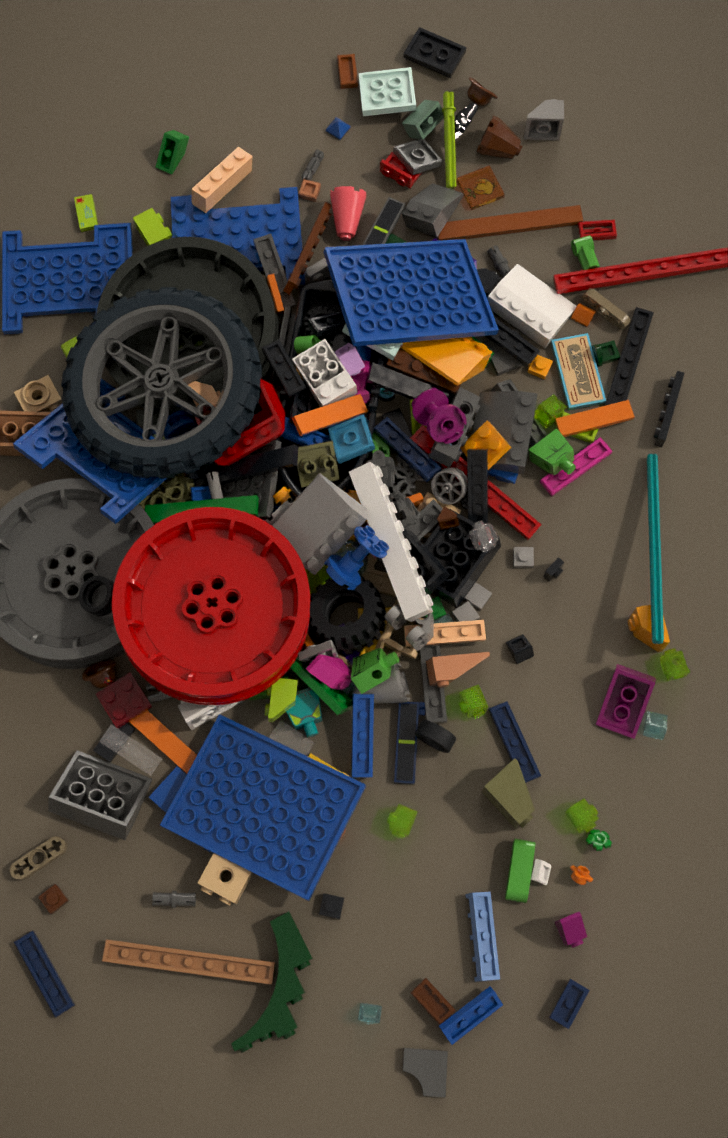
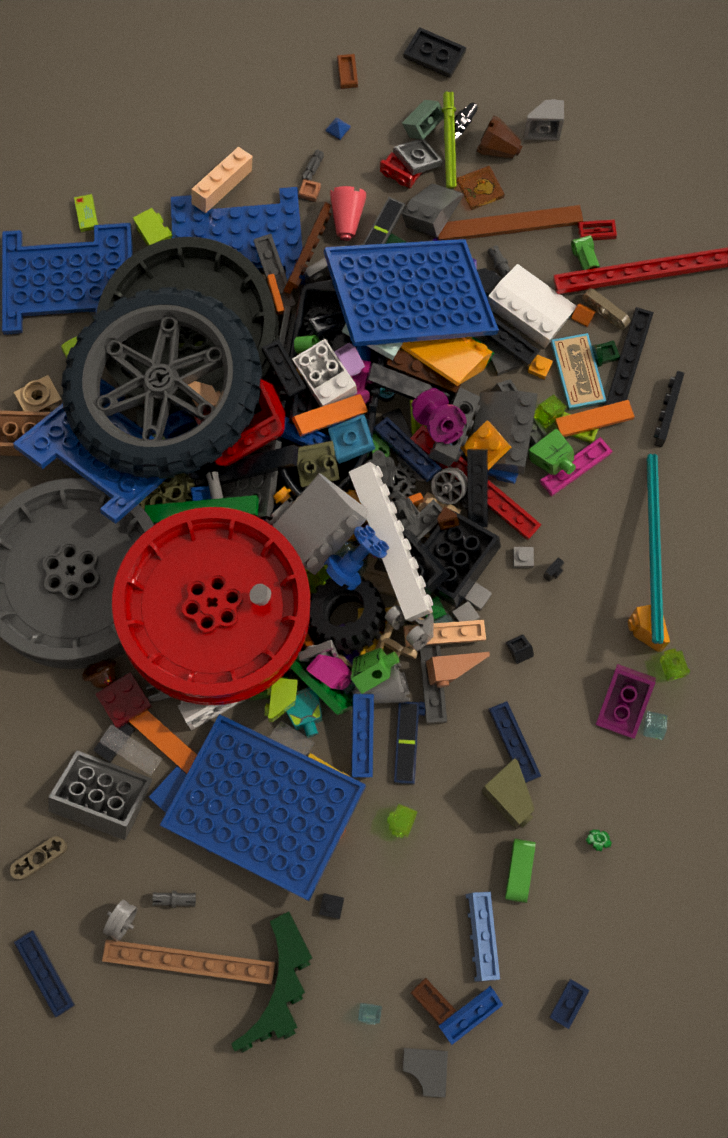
(53, 899): reddish brown plate -> none
(86, 593): black tyre -> none
(120, 920): none -> light grey wheel
(171, 151): green slope -> none
(228, 891): tan brick -> none
(260, 594): none -> light grey tile
(387, 91): light aqua plate -> none
(435, 736): black tyre -> none
(473, 702): clear neon green brick -> none
(479, 94): reddish brown hat -> none
(483, 536): clear head -> none
(541, 872): white tile -> none
(572, 929): magenta slope -> none
(580, 875): orange plate -> none
(583, 815): clear neon green brick -> none

